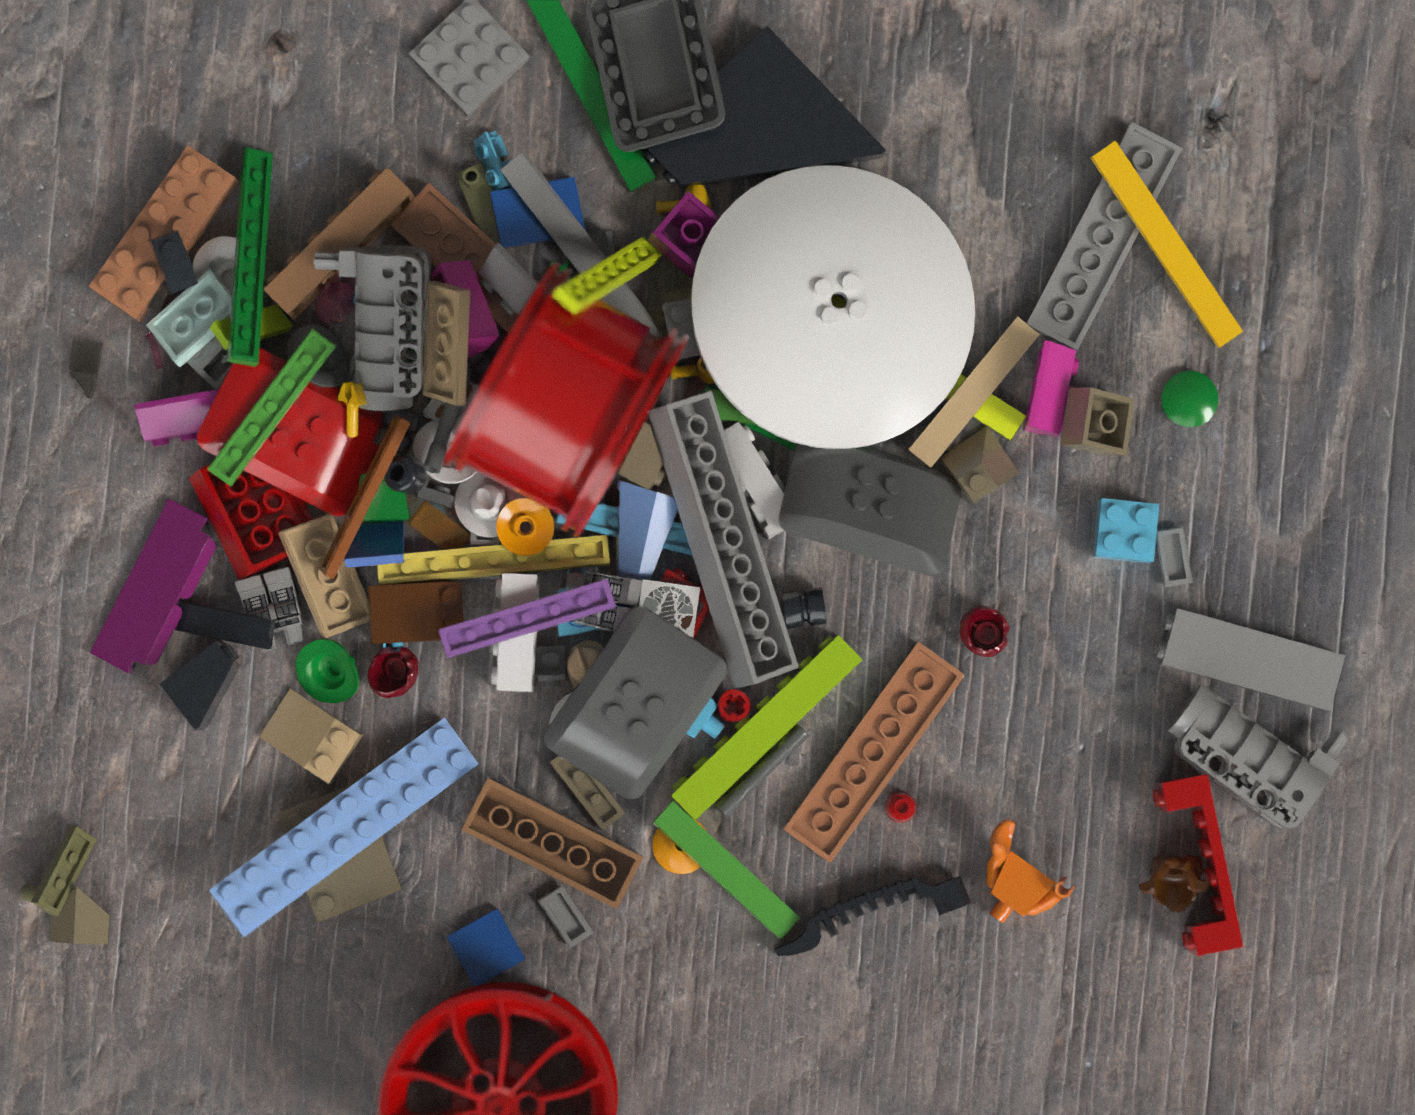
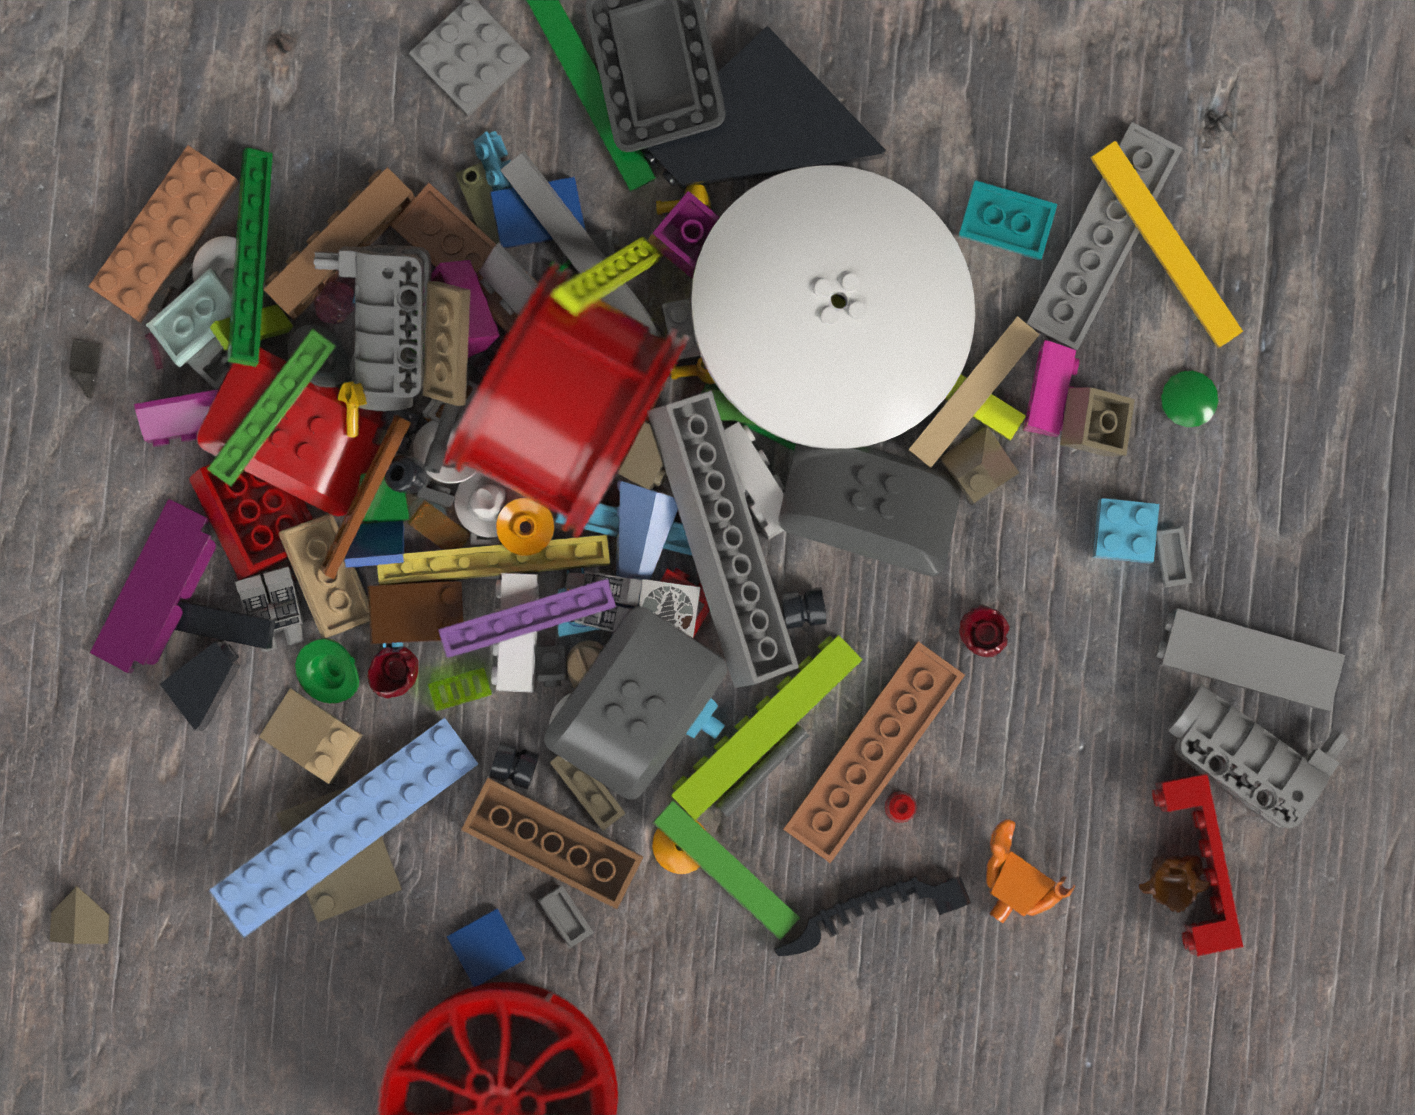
(61, 872): olive piece -> none
(173, 261): black slope -> none
(436, 696): none -> clear neon green slope
(514, 765): none -> black wheel
(733, 705): red hat -> none
(1008, 220): none -> teal plate

